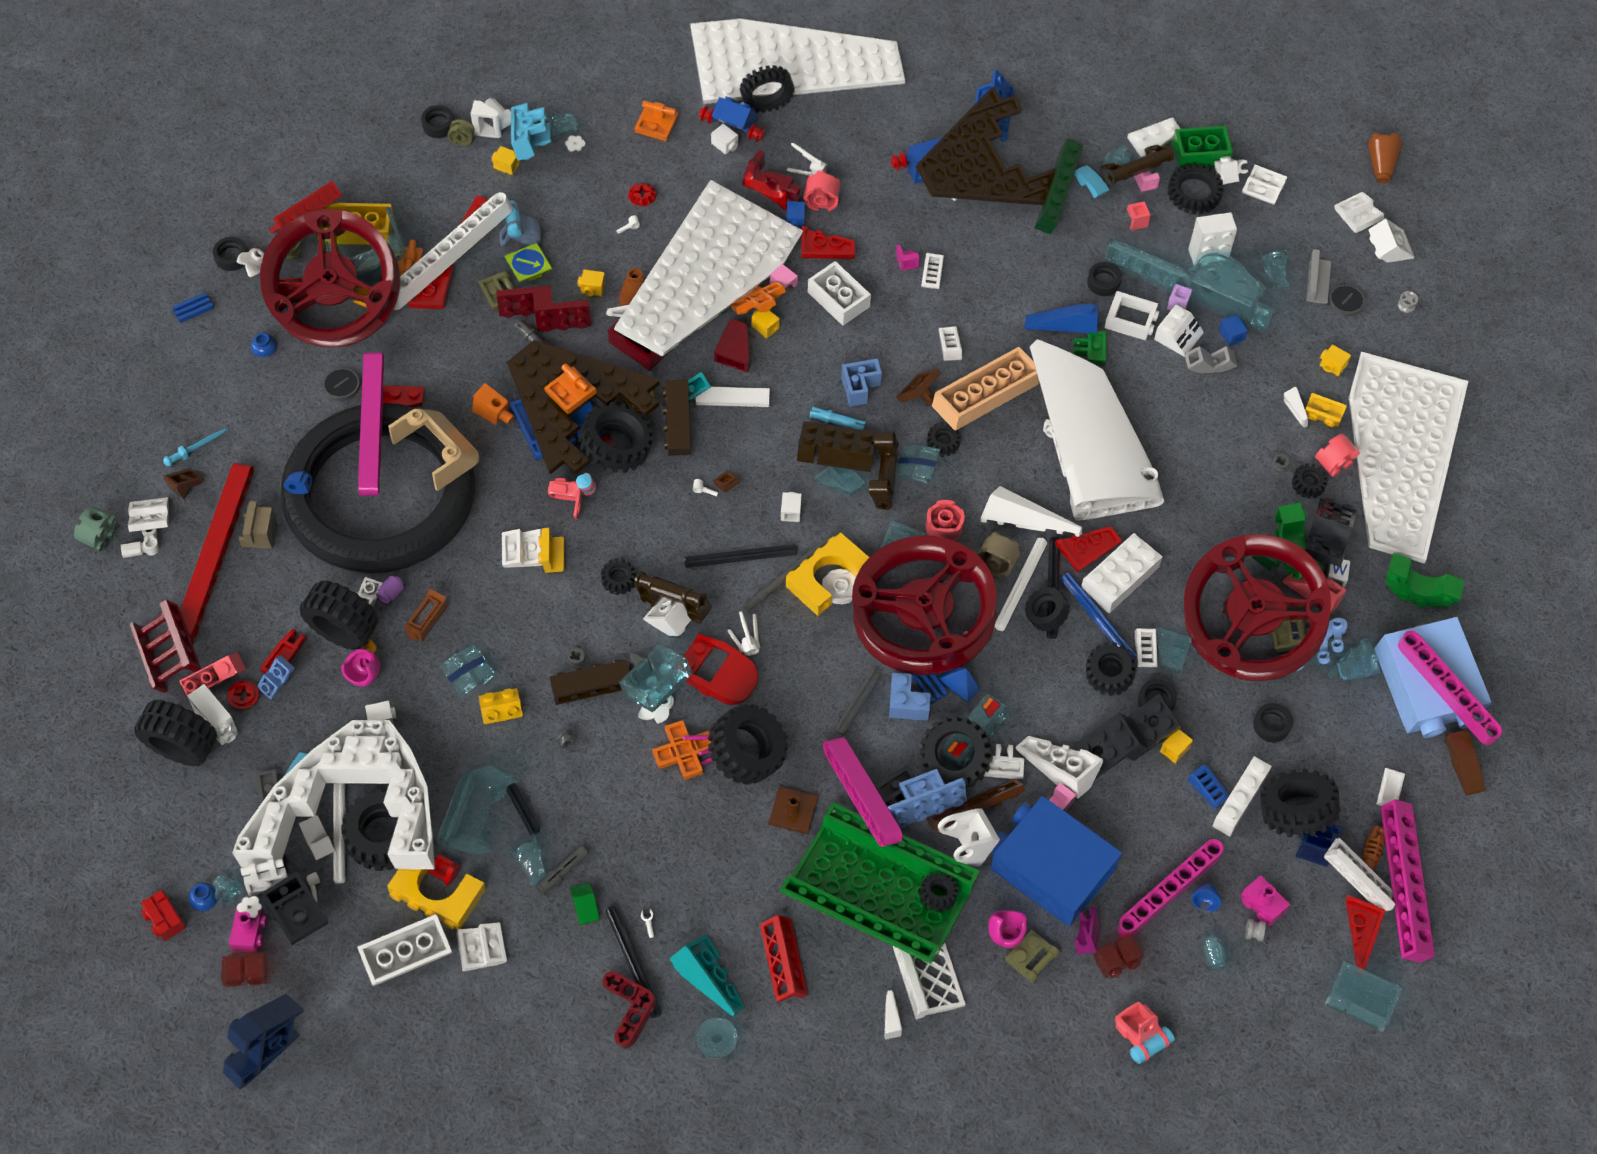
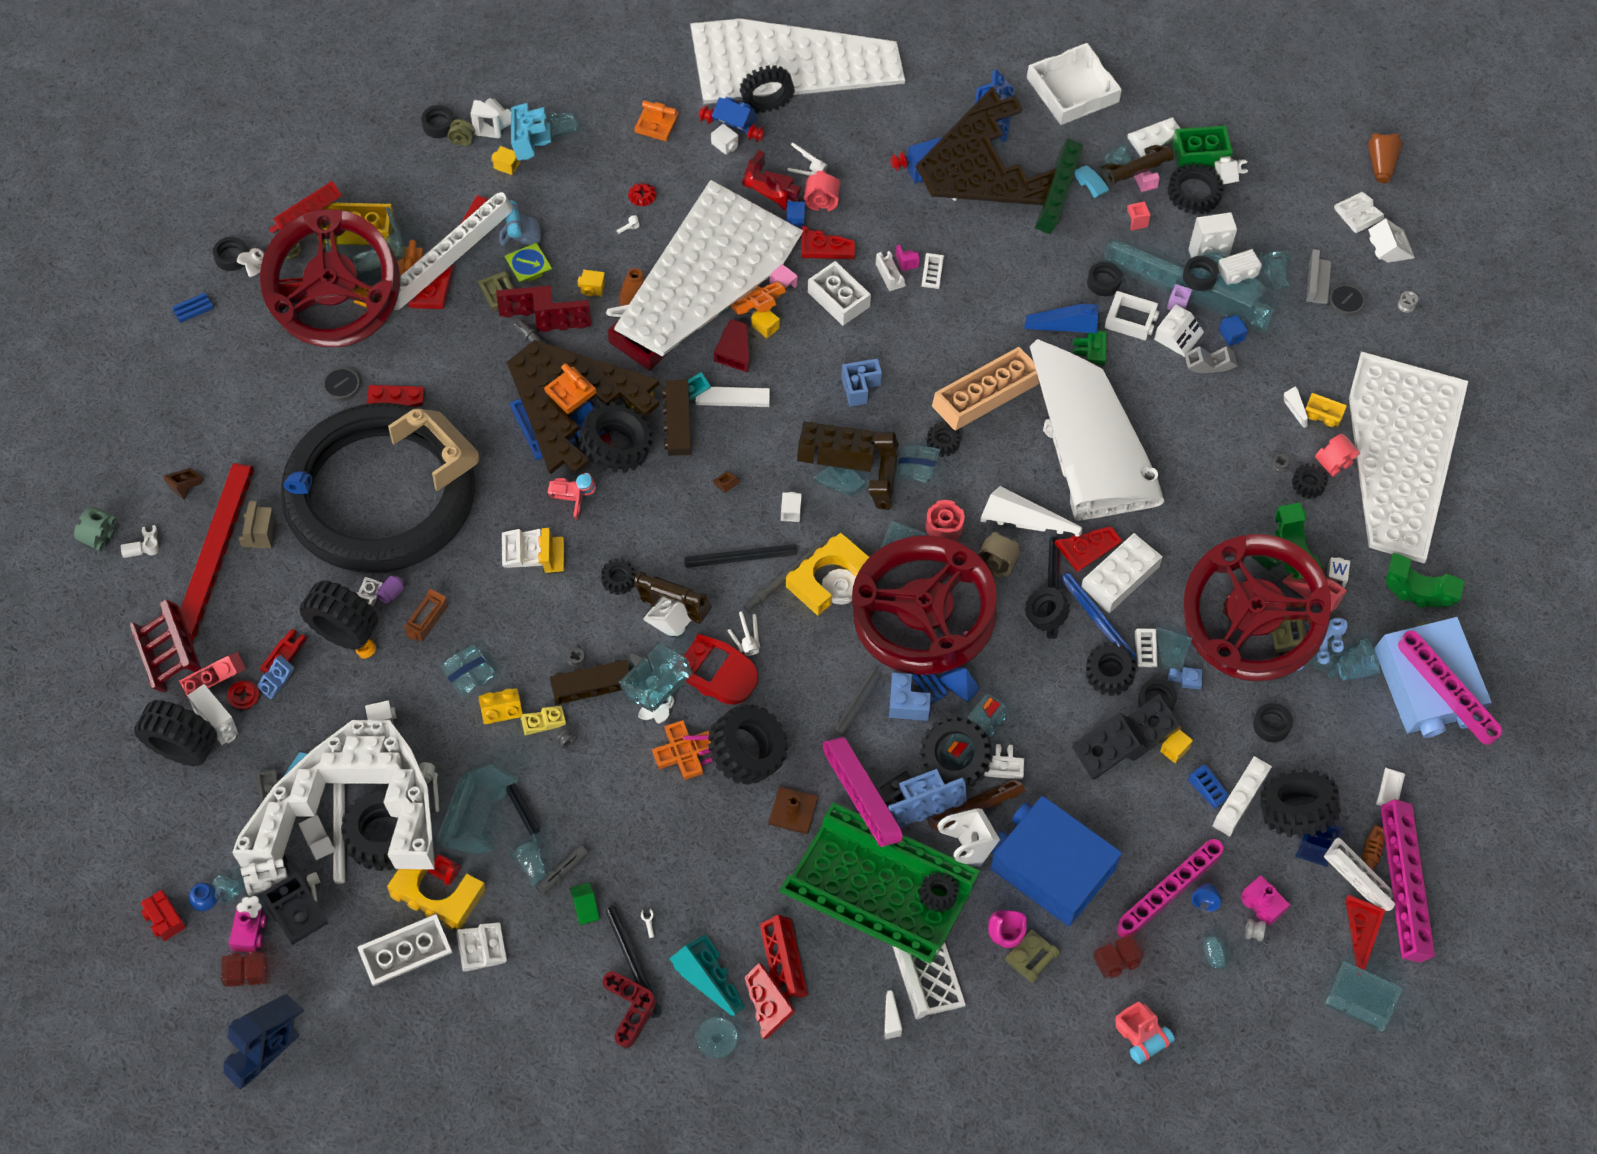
(148, 514): white slope -> none
(183, 453): medium azure sword -> none
(263, 345): blue piece -> none
(361, 667): dark pink piece -> none
(371, 424): dark pink beam -> none
(429, 774): none -> white plant
(491, 405): orange torso -> none
(541, 721): none -> light yellow slope
(575, 143): white plant -> none
(698, 488): white hand -> none
(769, 1001): none -> wing
(837, 419): medium azure pin -> none
(889, 271): none -> white hinge
(919, 387): reddish brown tile -> none
(950, 353): white slope -> none
(1020, 584): white axle -> none
(1061, 764): white wedge -> none
(1063, 797): bright pink panel -> none
(1073, 83): none -> white tile
(1088, 933): magenta hinge -> none
(1188, 677): none -> medium blue plate
(1200, 262): none -> black tyre
(1239, 267): none -> white brick
(1264, 184): white slope -> none
(1330, 531): black bracket -> none
(1334, 360): yellow brick -> none
(1465, 762): reddish brown slope -> none

